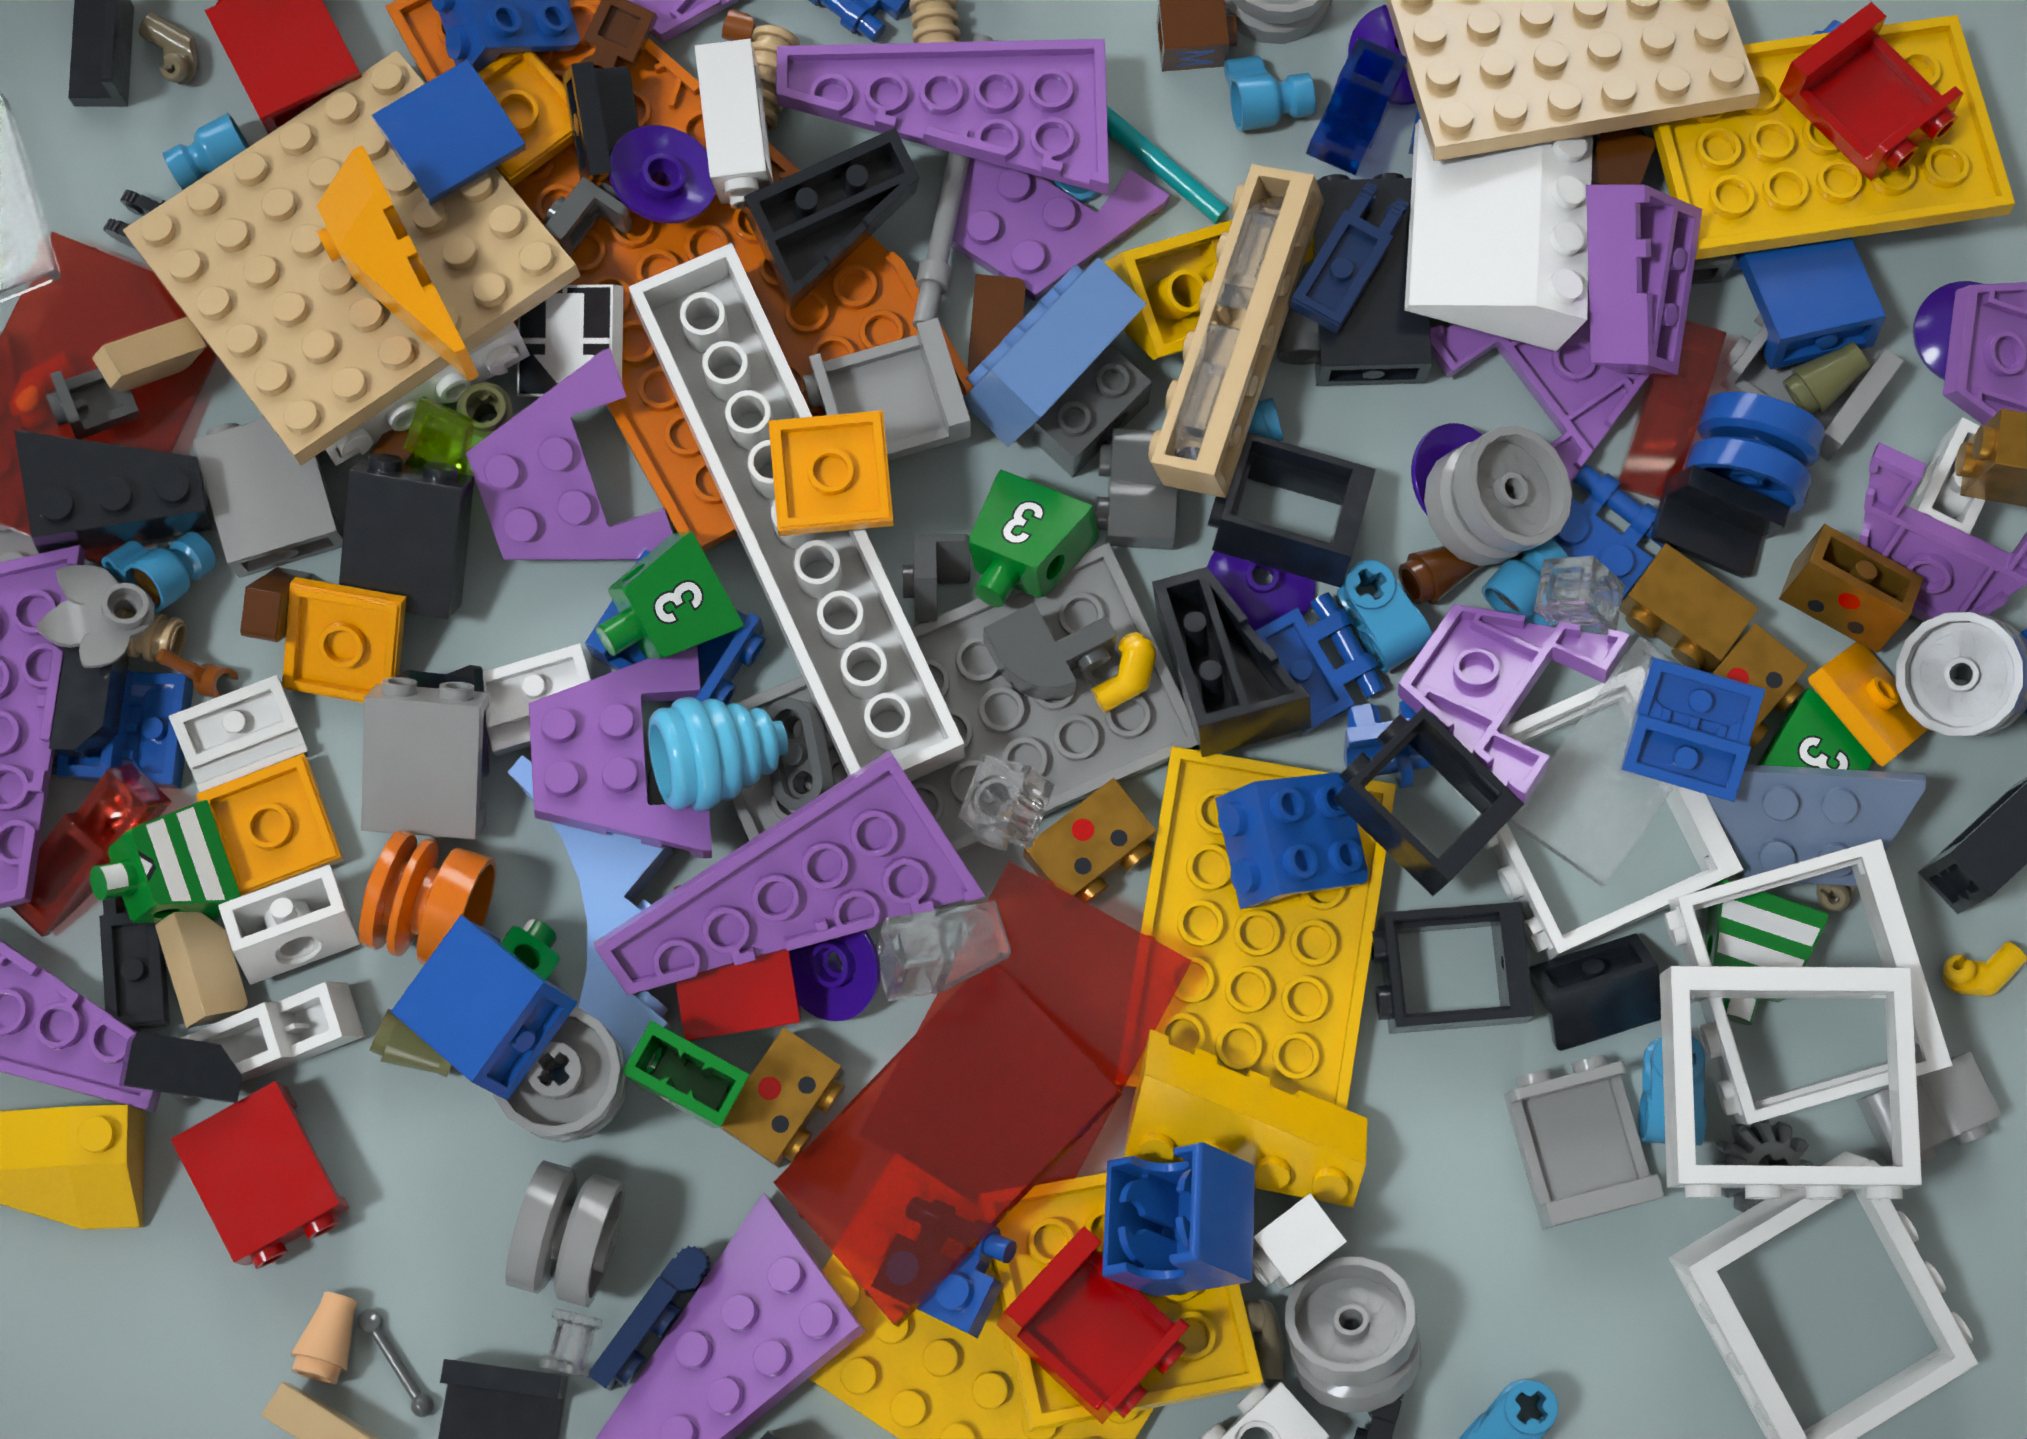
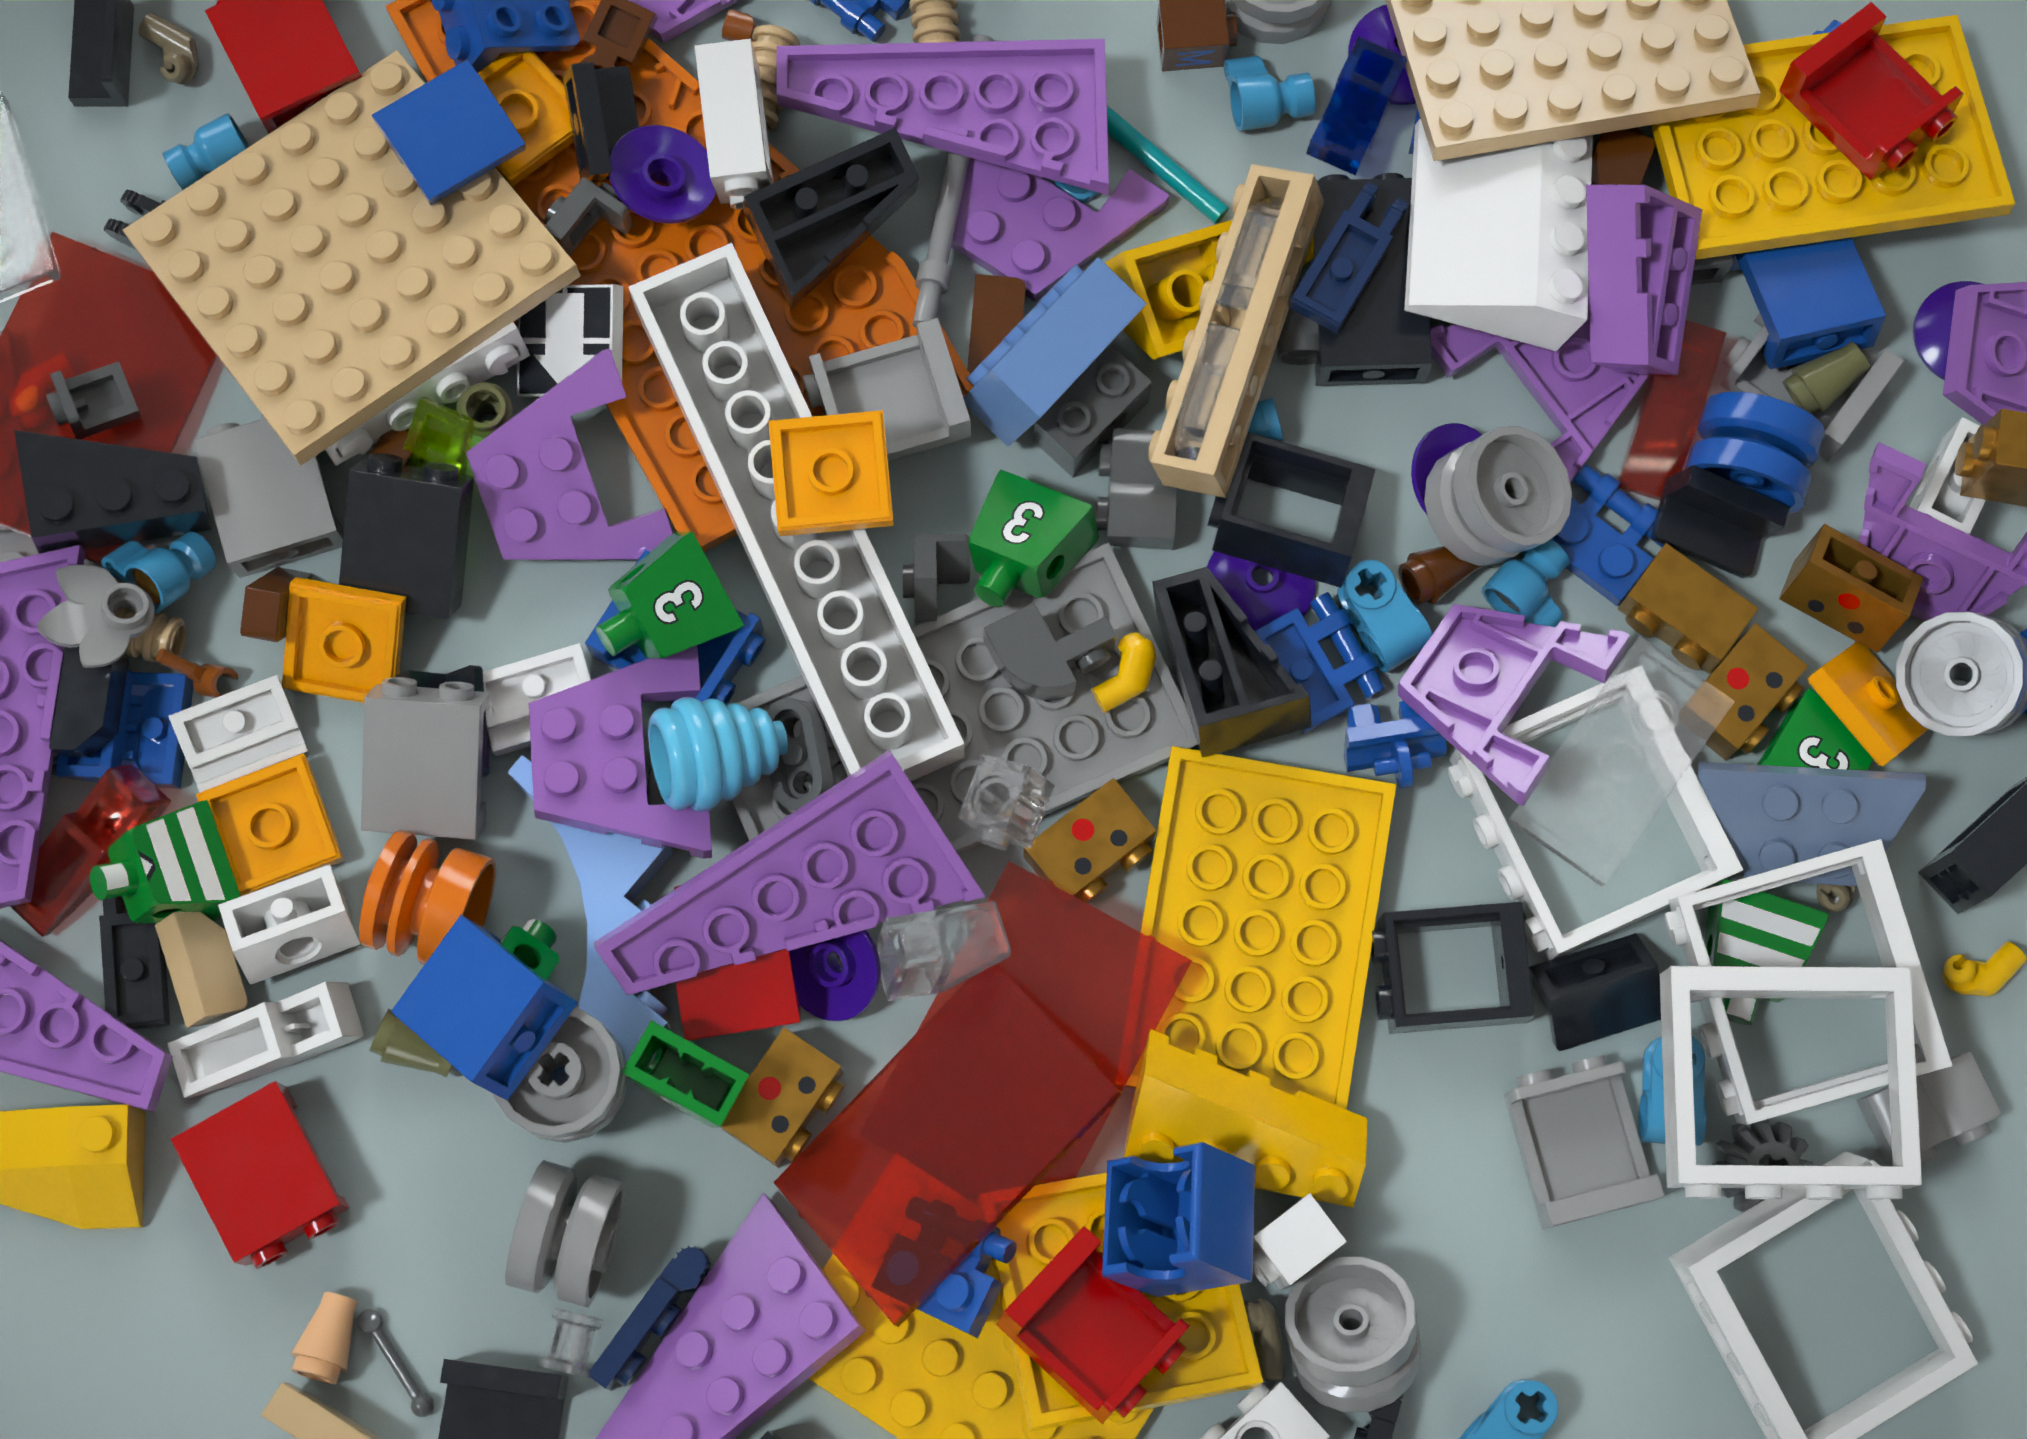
(149, 355): tan piece -> none
(180, 1068): black piece -> none
(382, 258): light orange wedge -> none
(1289, 838): blue bracket -> none
(1459, 768): black window -> none
(1579, 593): clear brick -> none
(1692, 729): blue slope -> none

